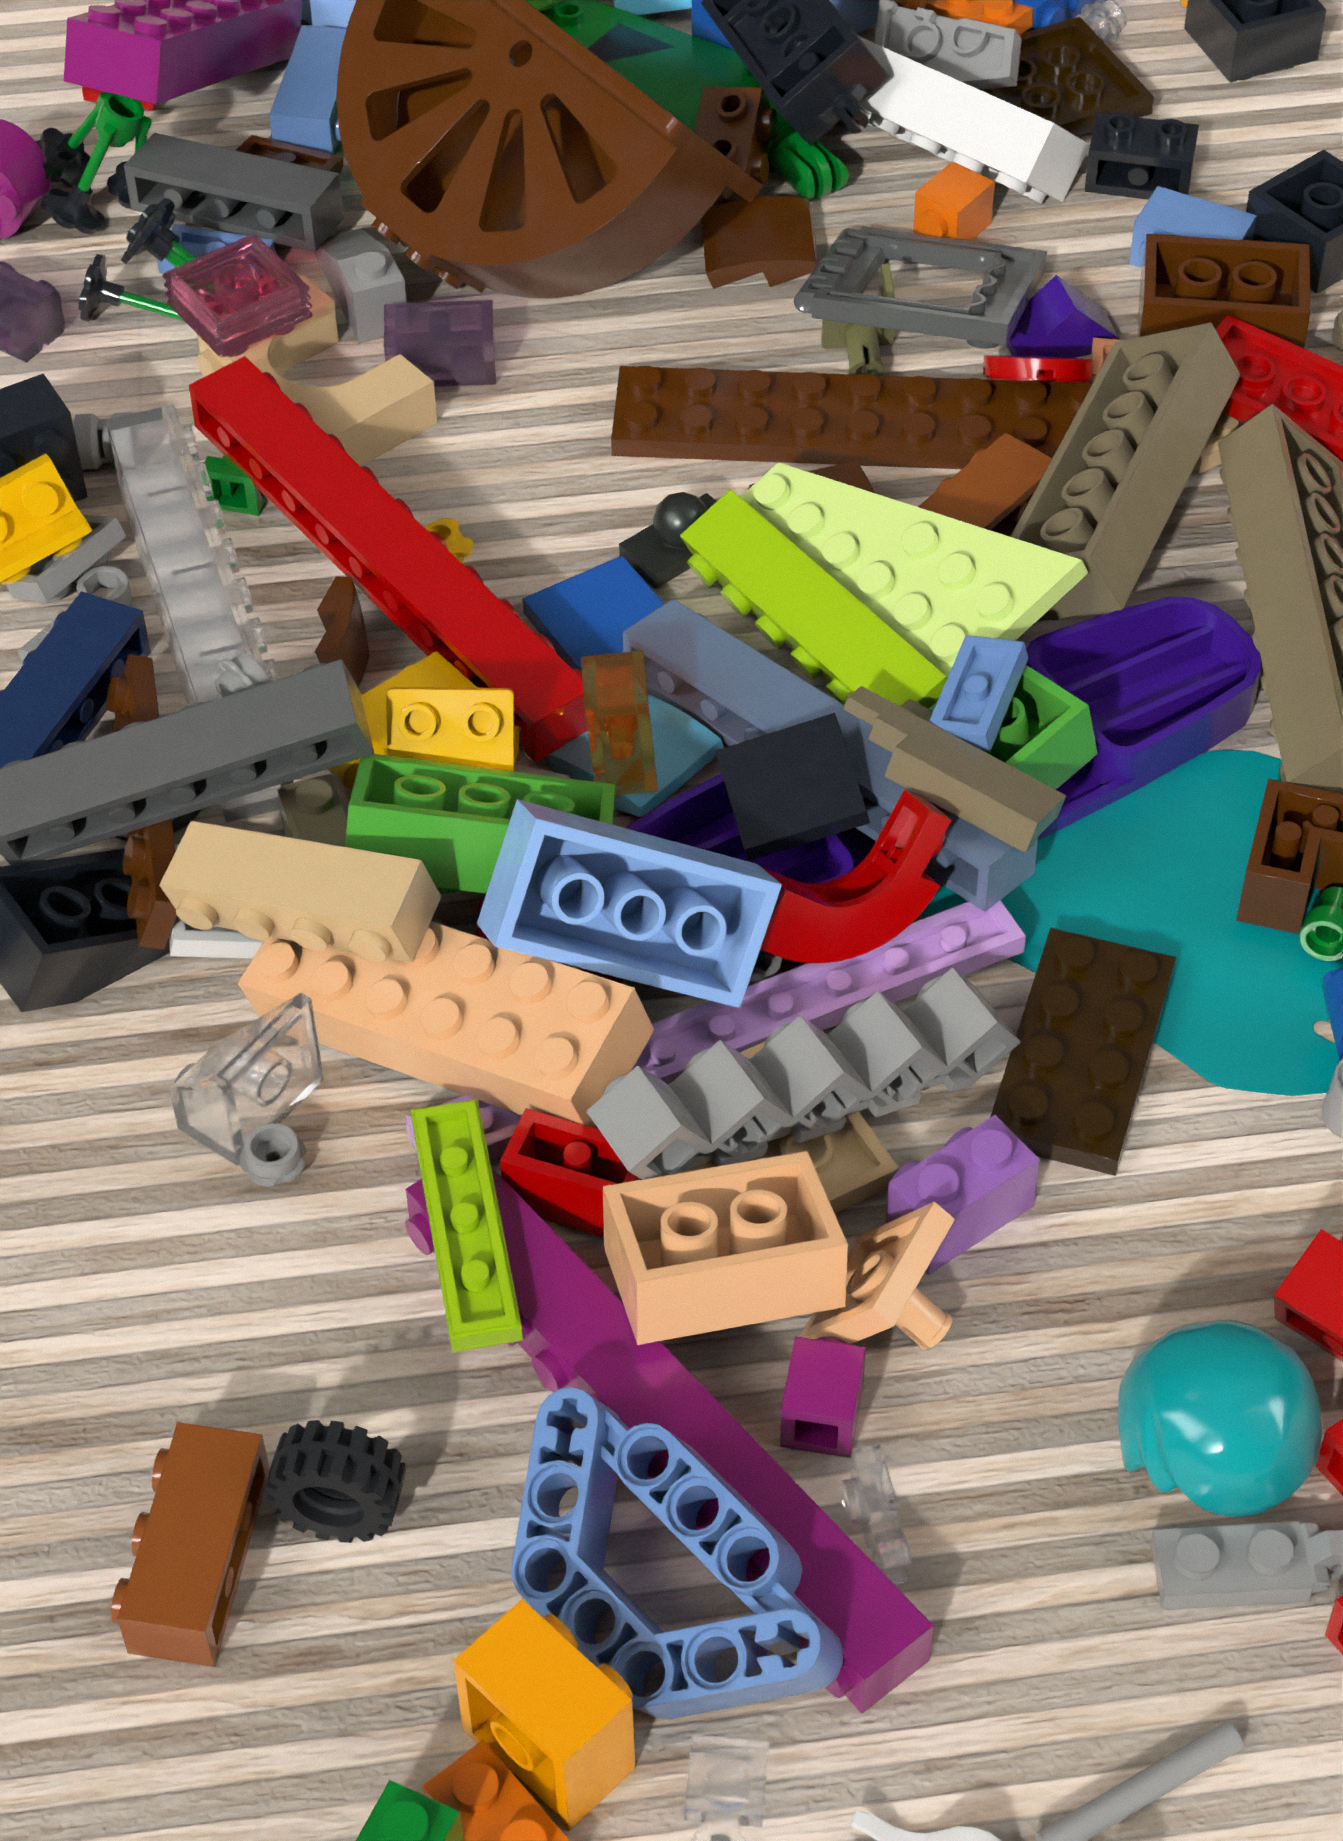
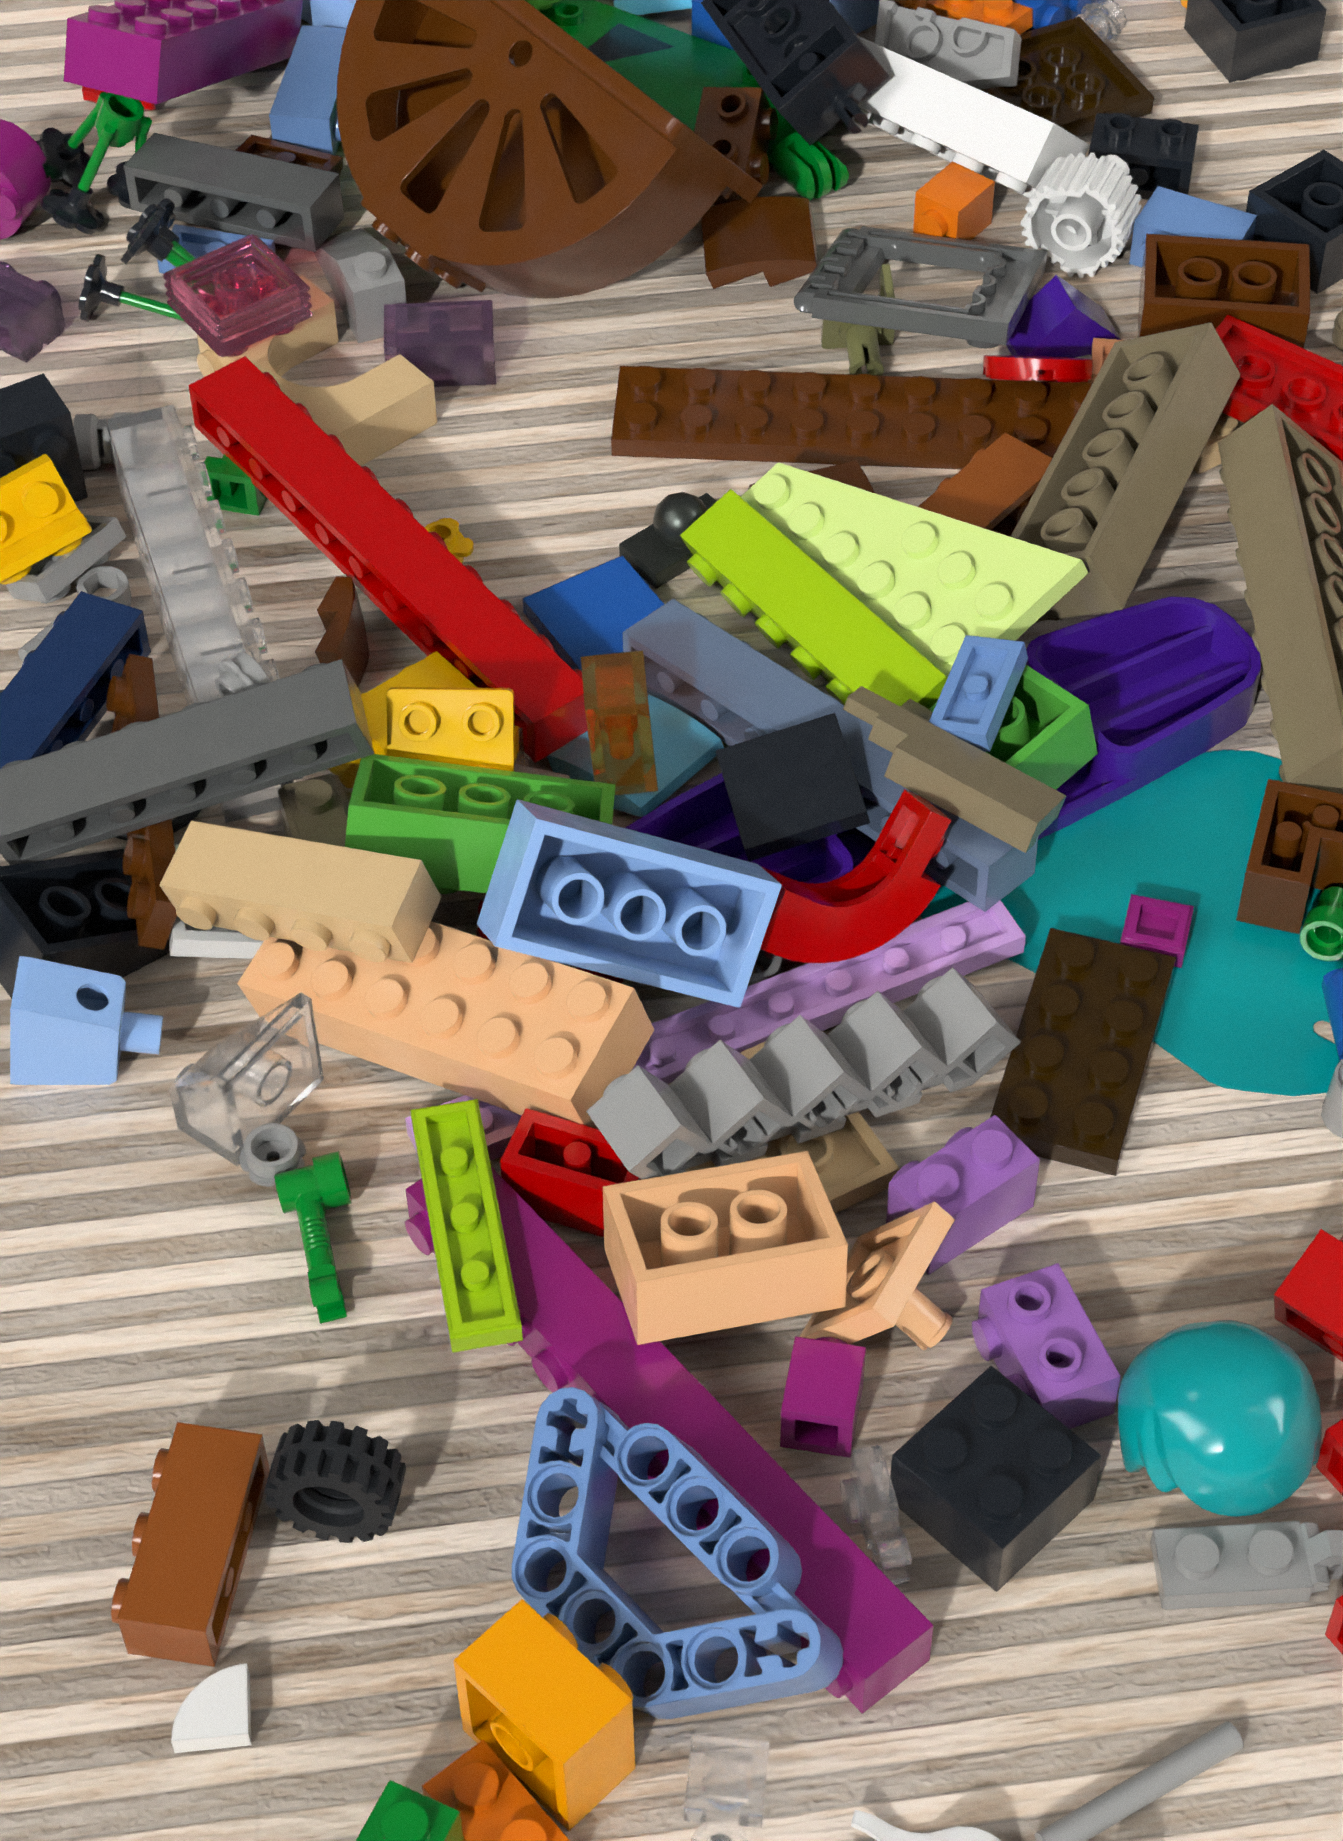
(73, 1025): none -> light blue torso
(215, 1713): none -> white tile
(311, 1193): none -> green brick
(994, 1477): none -> black brick
(1047, 1346): none -> medium lavender brick
(1082, 212): none -> white brick
(1157, 926): none -> magenta tile

